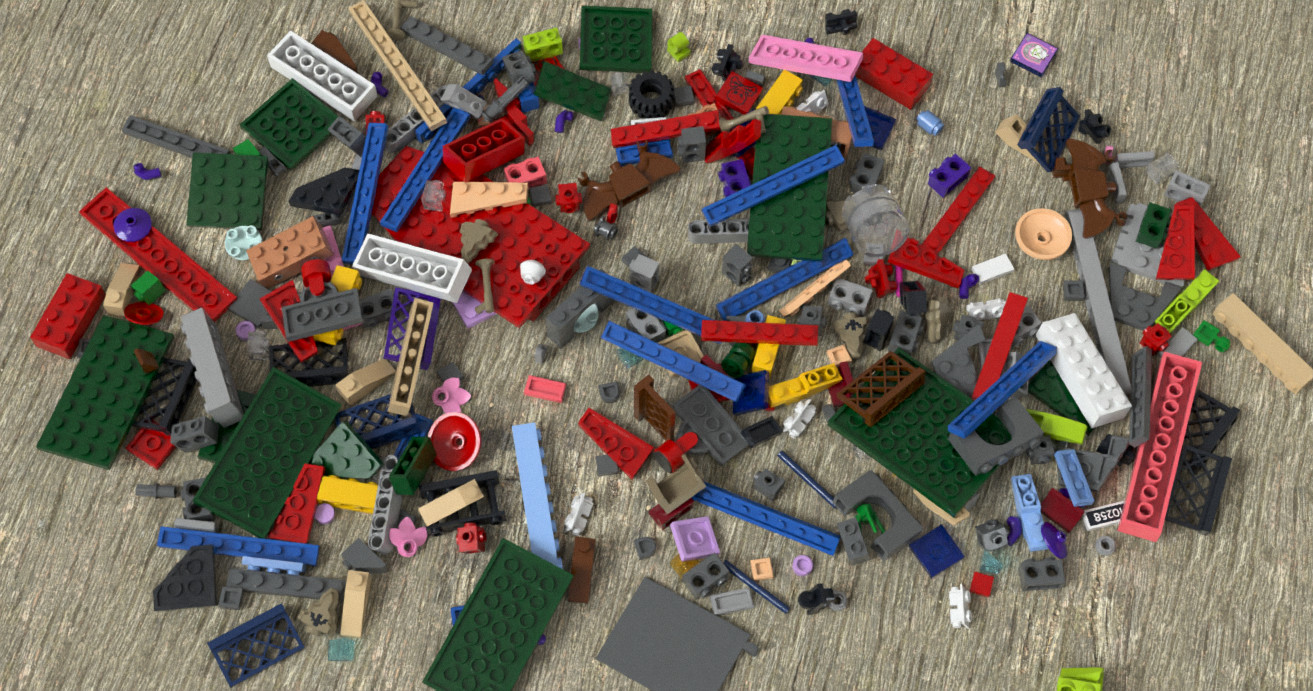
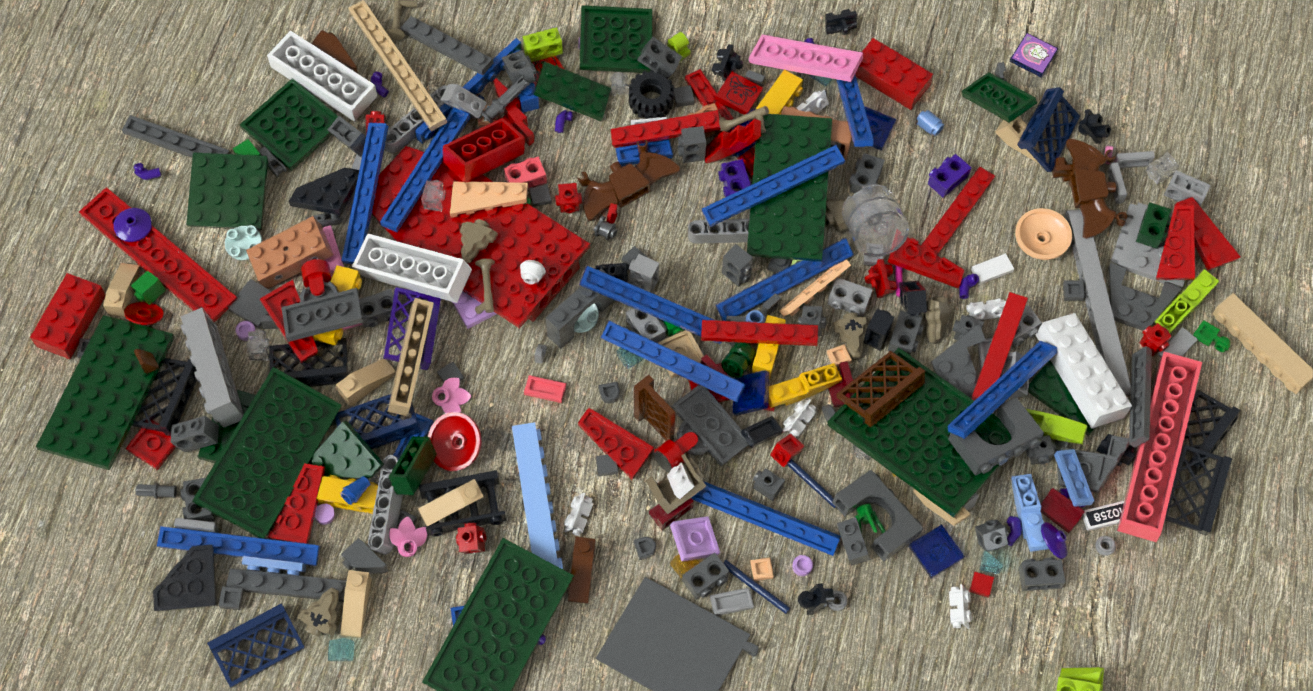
(353, 491): none -> blue cone
(616, 270): none -> black hips
(659, 57): none -> dark grey brick
(680, 480): none -> white plate
(770, 305): none -> dark grey tile
(786, 449): none -> red bracket
(999, 97): none -> dark green plate

